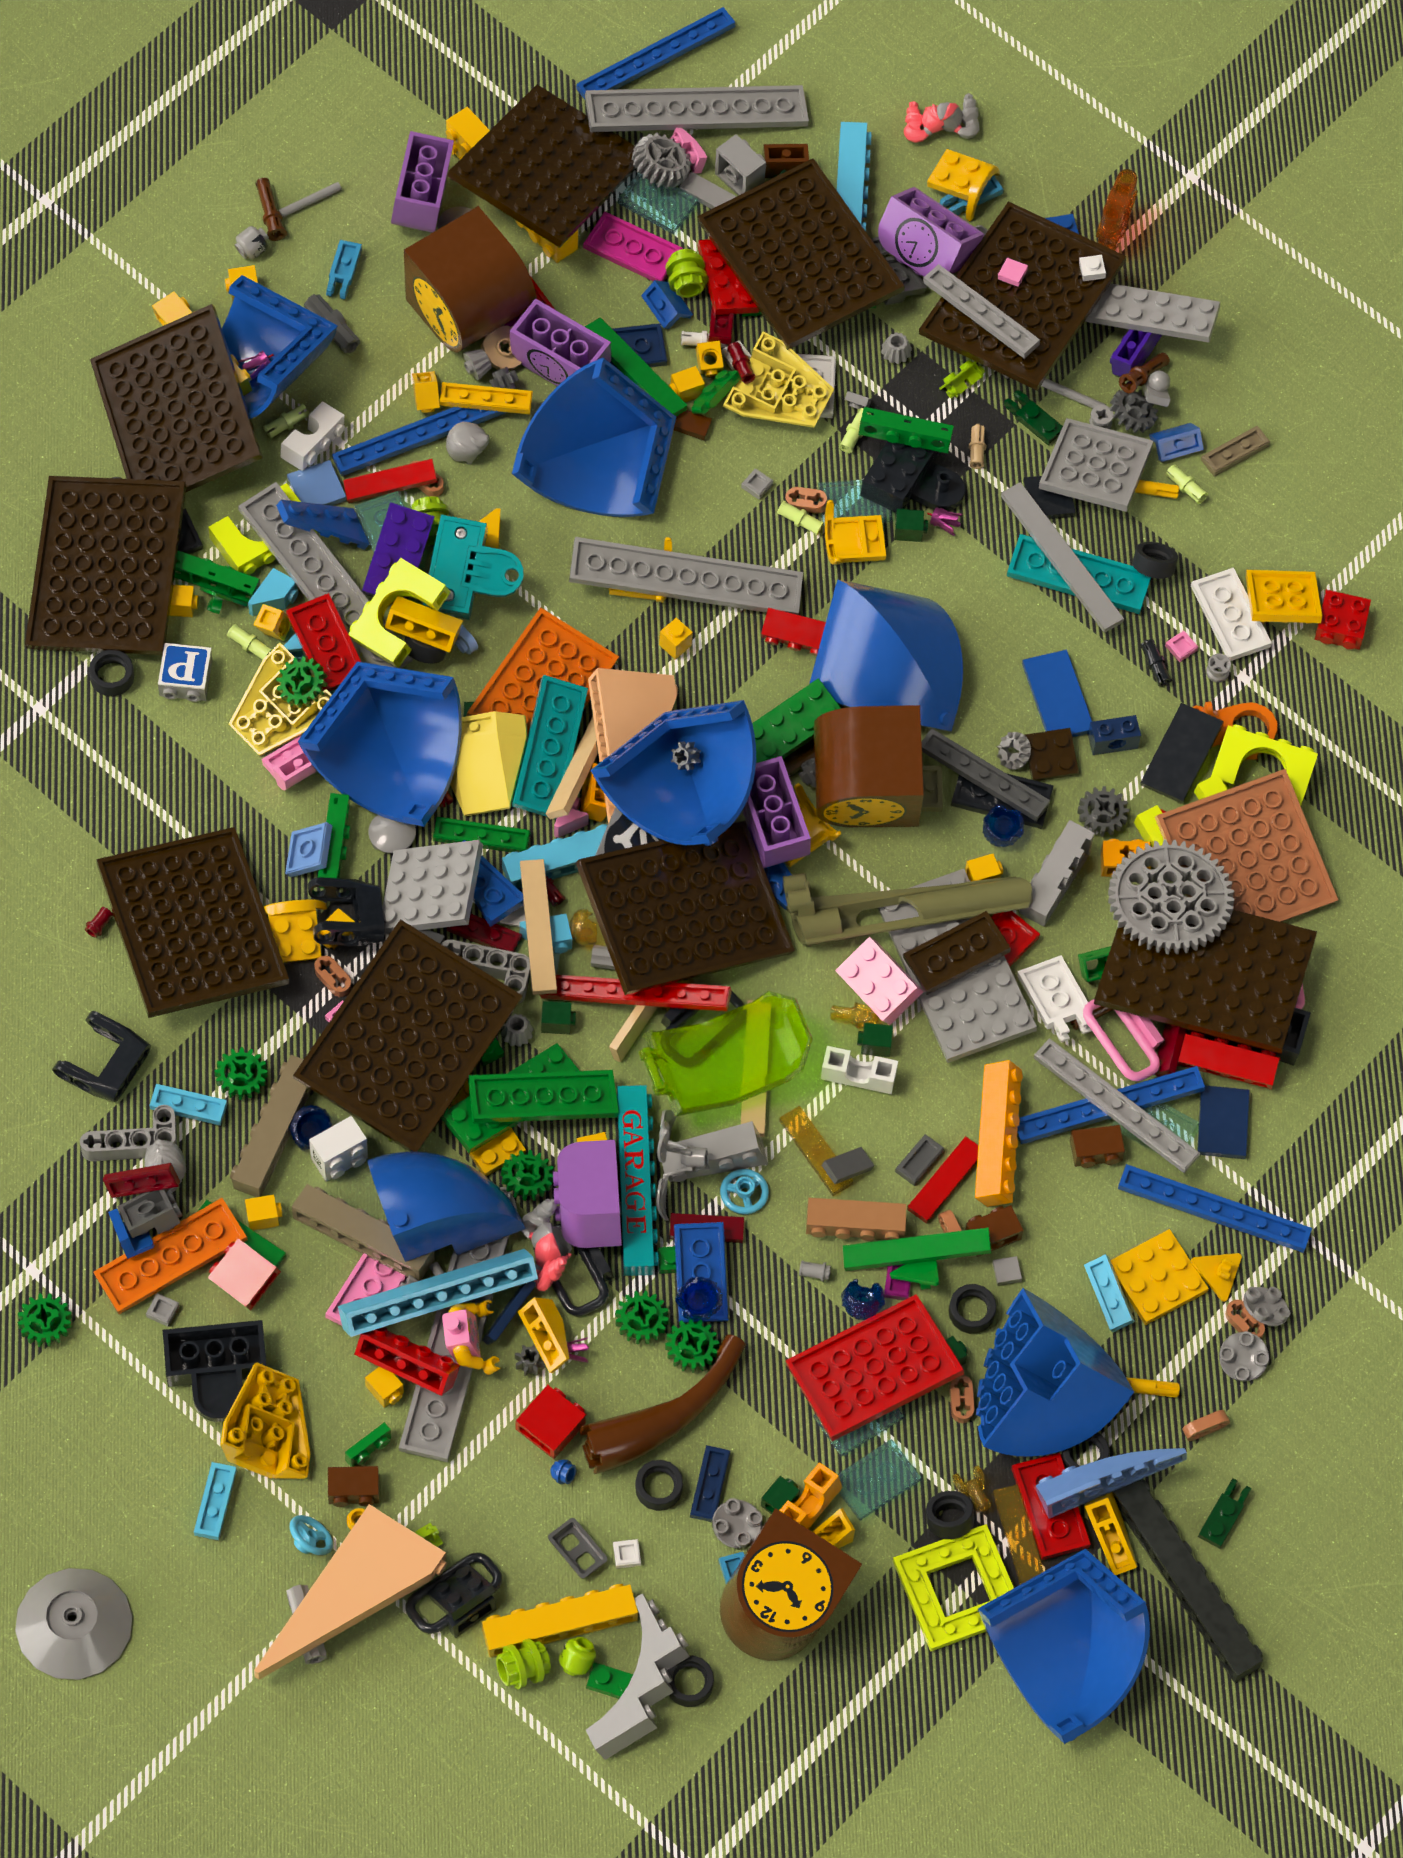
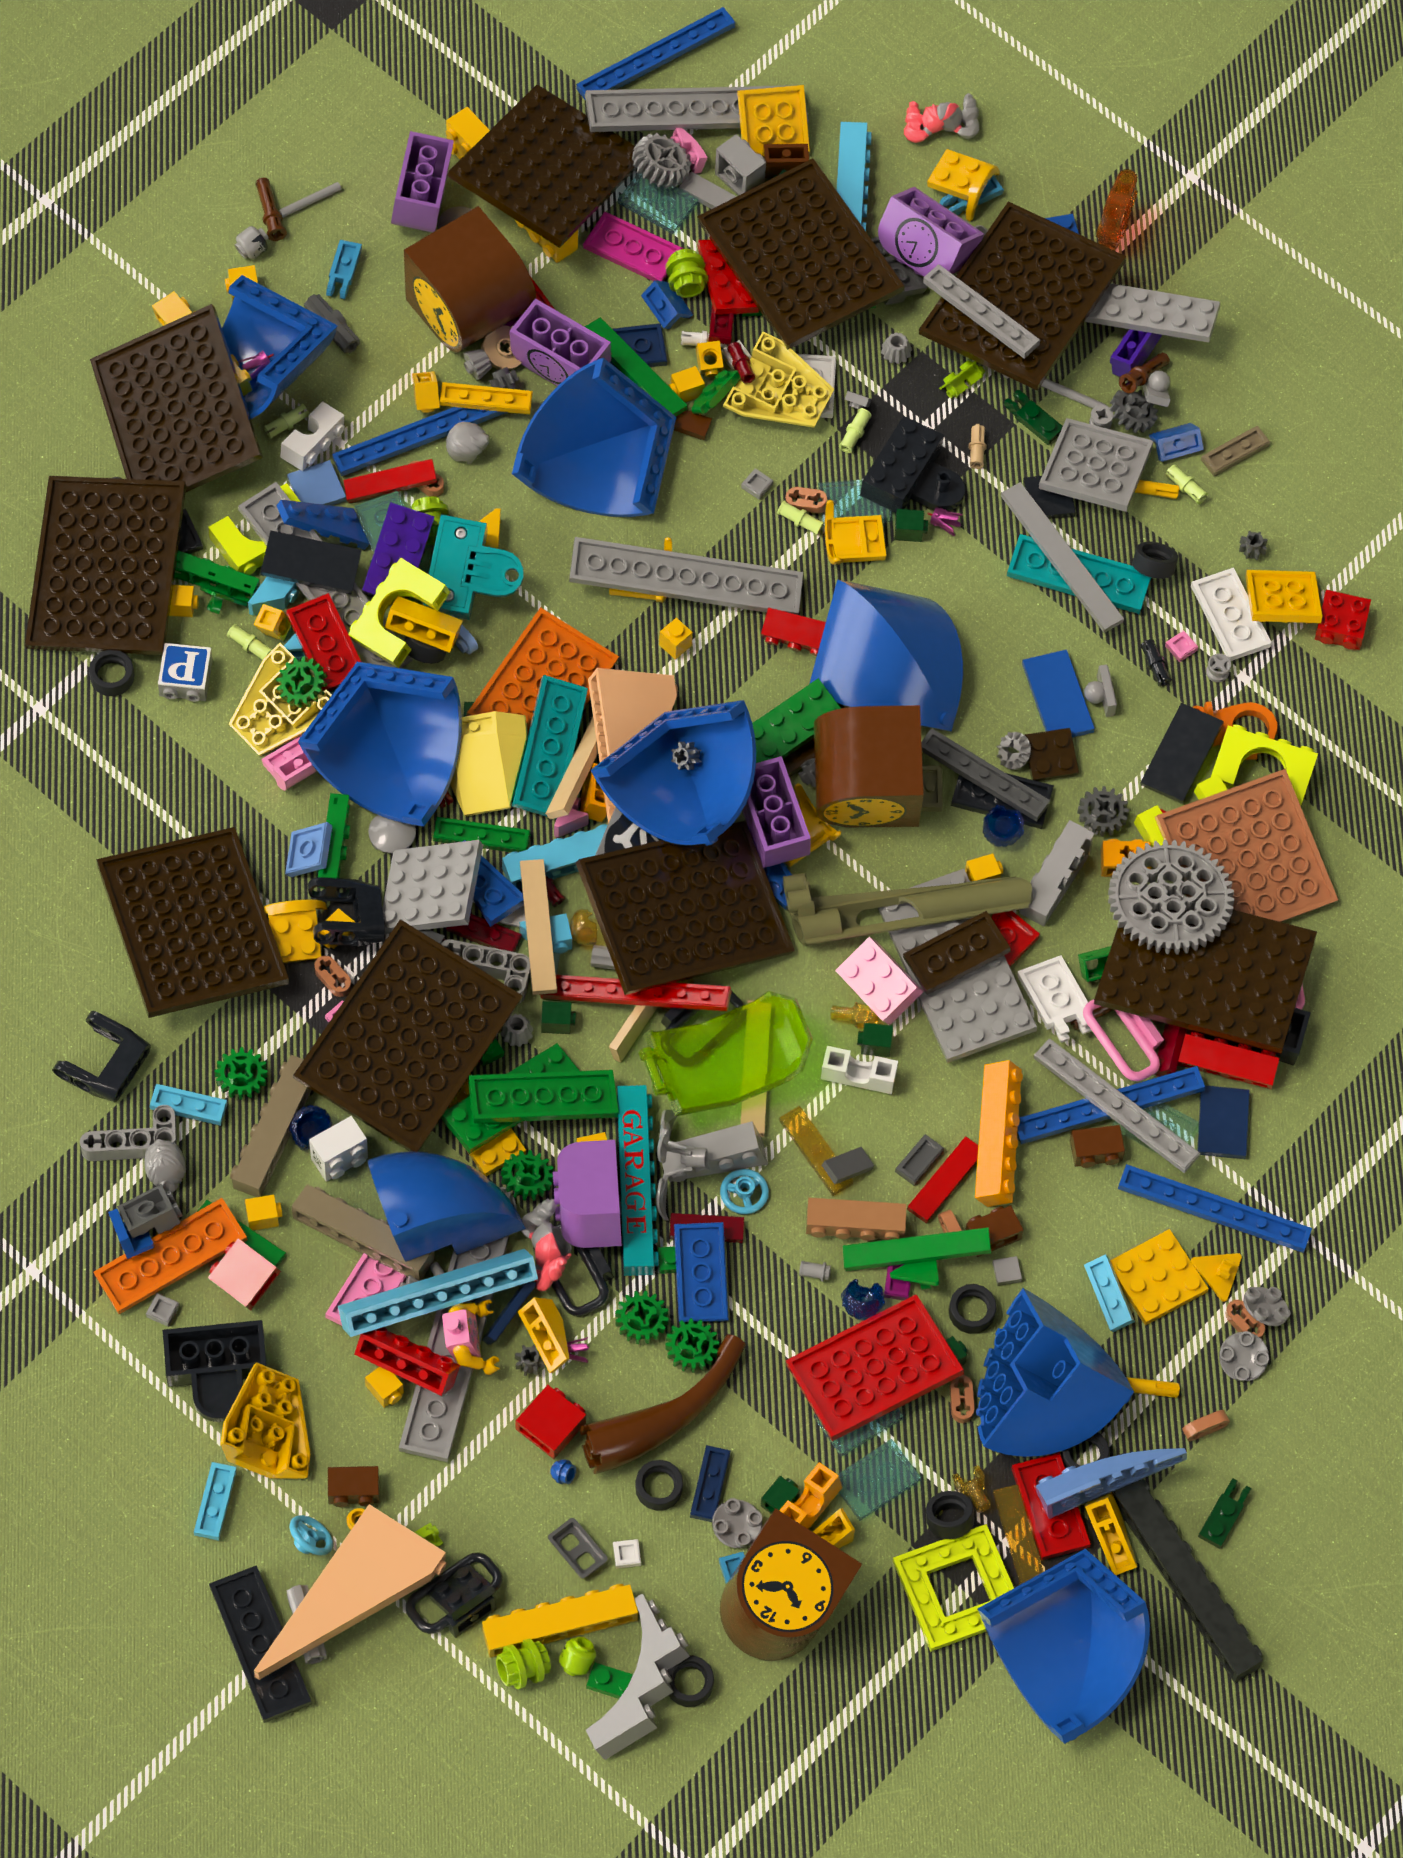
(33, 1322): green gear -> none
(79, 1646): light grey dish -> none
(100, 920): dark red pin -> none
(141, 1180): dark red tile -> none
(252, 1630): none -> black plate
(311, 562): none -> black tile
(374, 1440): green plate -> none
(699, 1298): clear blue hair -> none
(773, 116): none -> yellow plate
(917, 434): green piece -> none
(1012, 272): bright pink tile -> none
(1092, 267): white plate -> none
(1102, 691): none -> light grey tile
(1114, 735): dark blue brick -> none
(1253, 545): none -> dark grey gear

